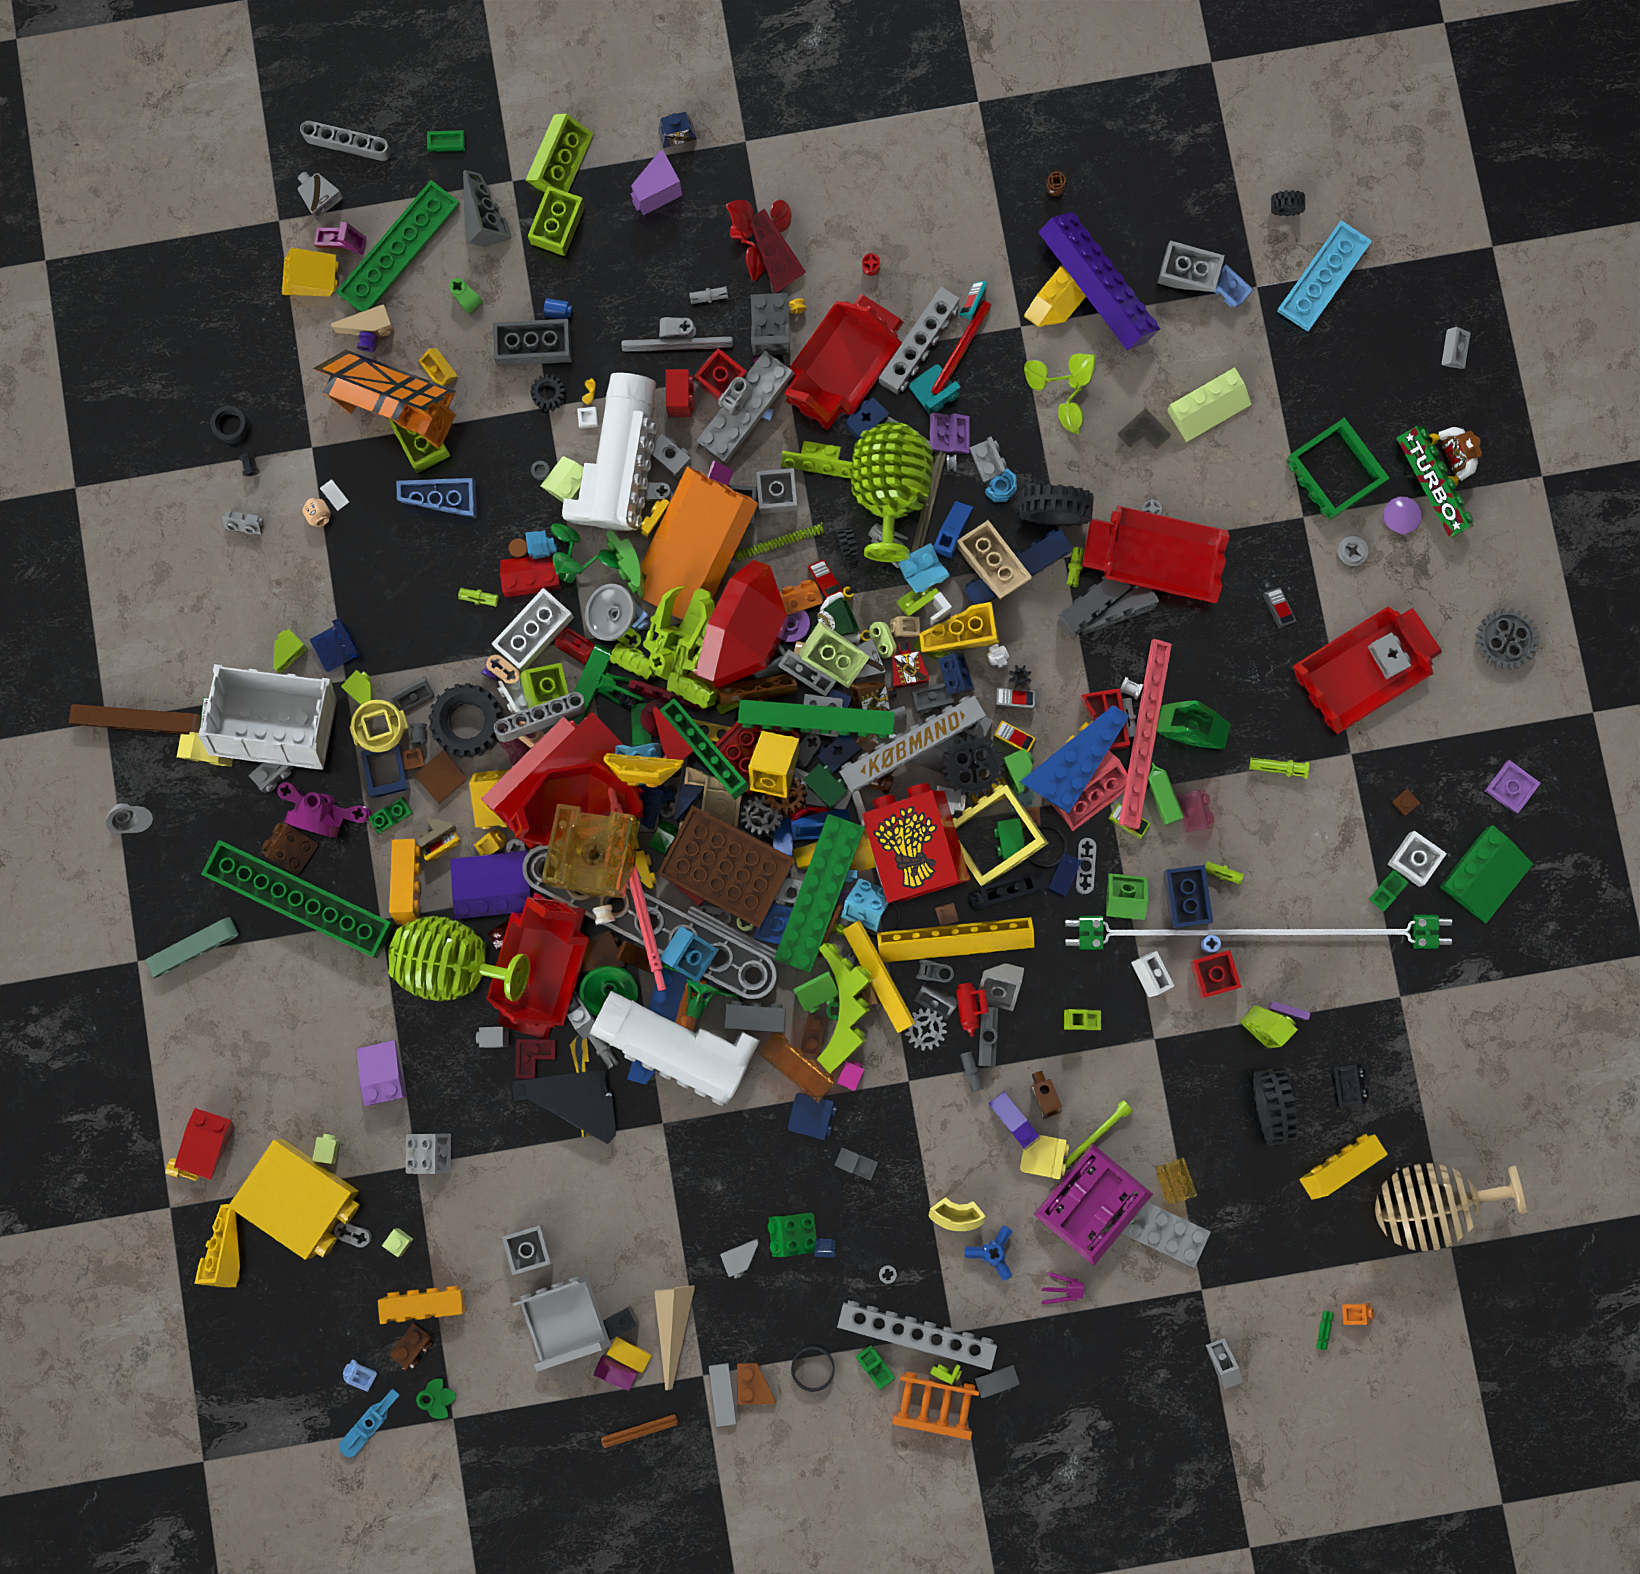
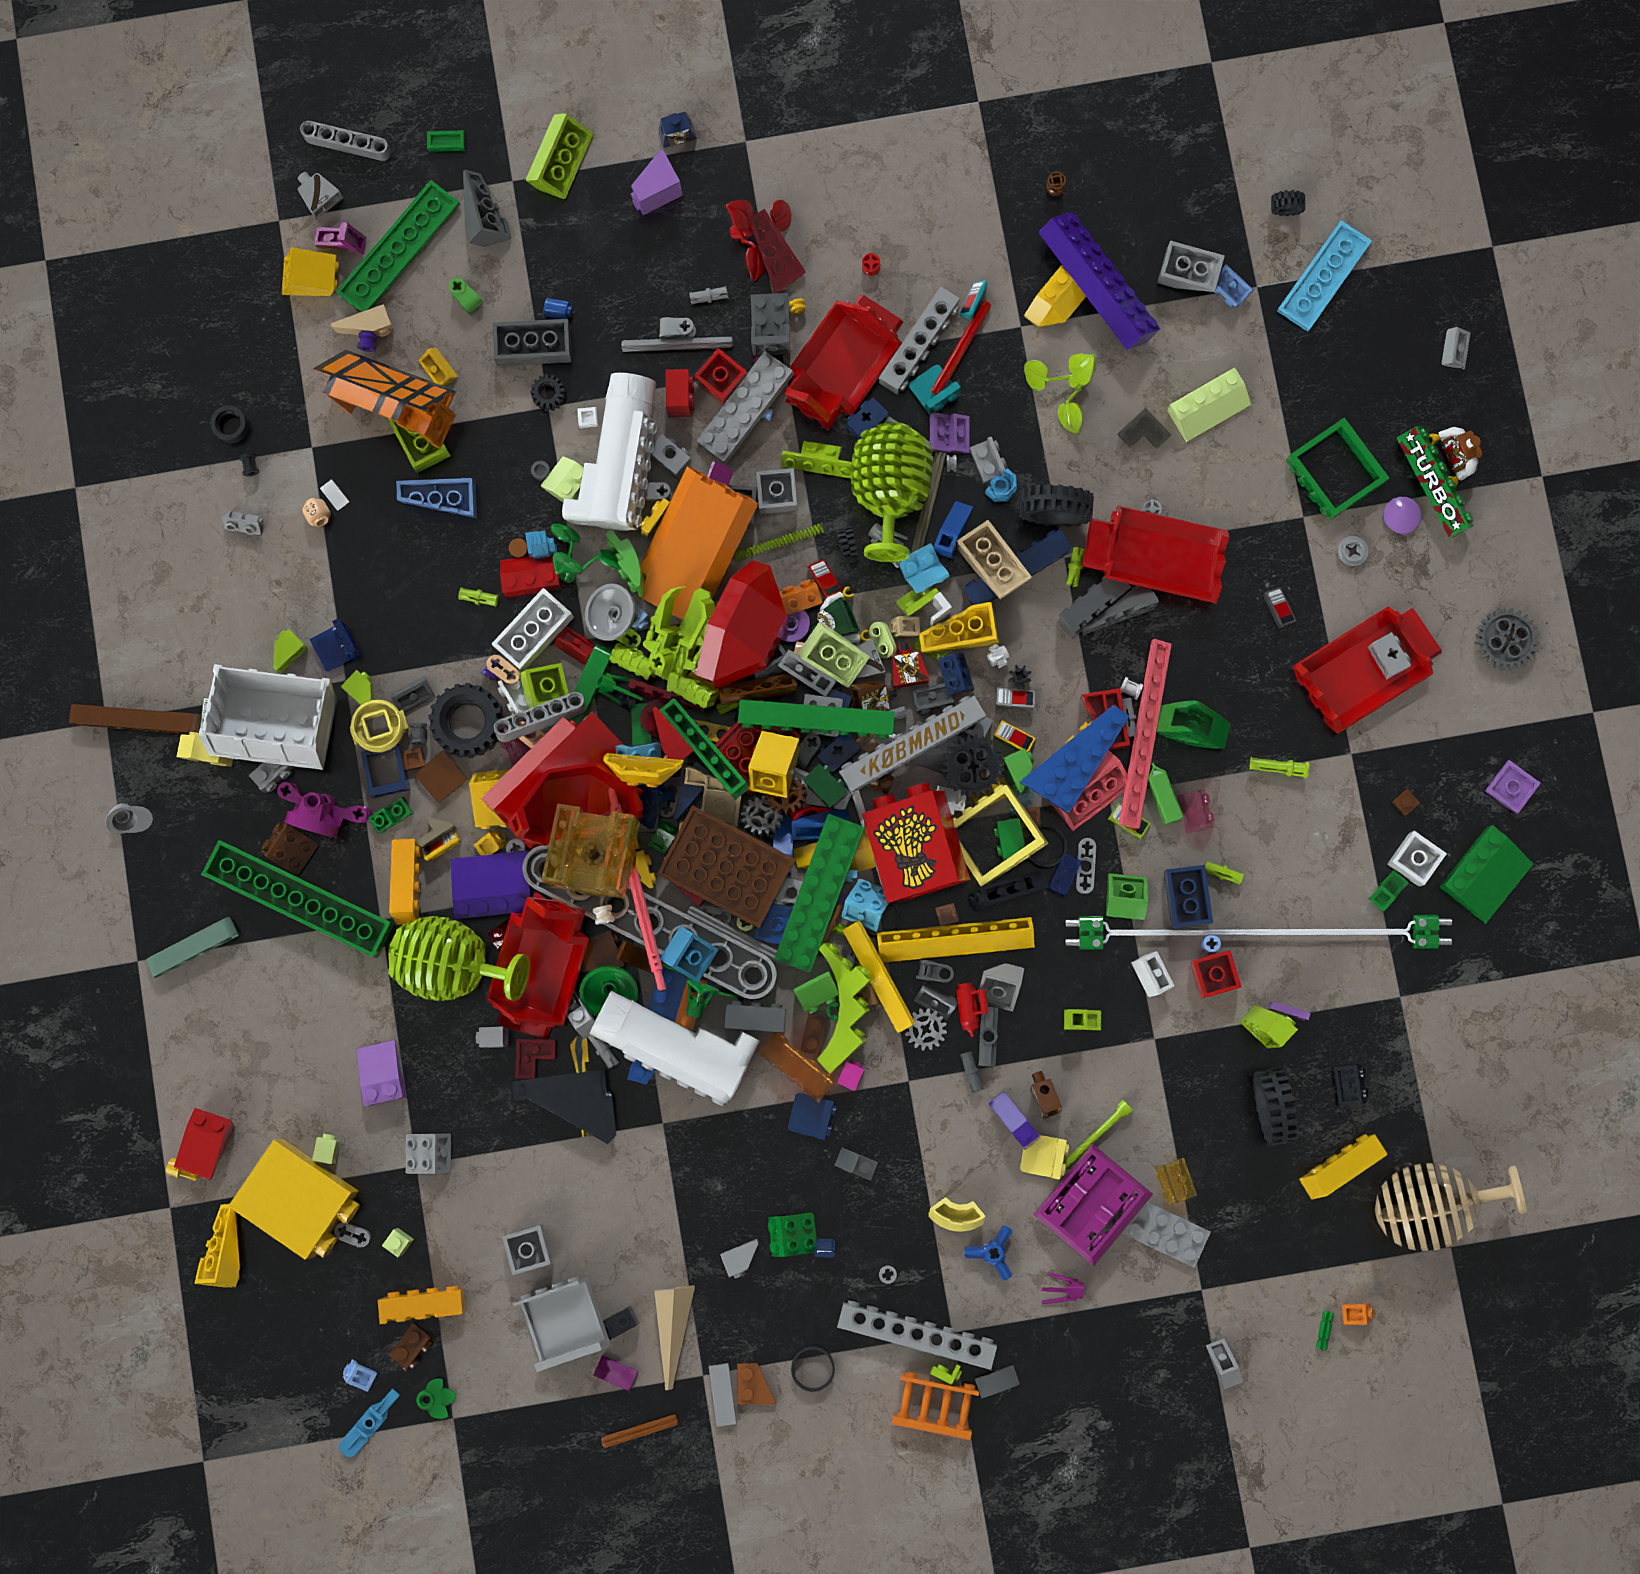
(556, 221): lime brick -> none
(591, 386): yellow piece -> none
(629, 1354): yellow slope -> none
(735, 396): light grey piece -> none
(875, 1367): green slope -> none

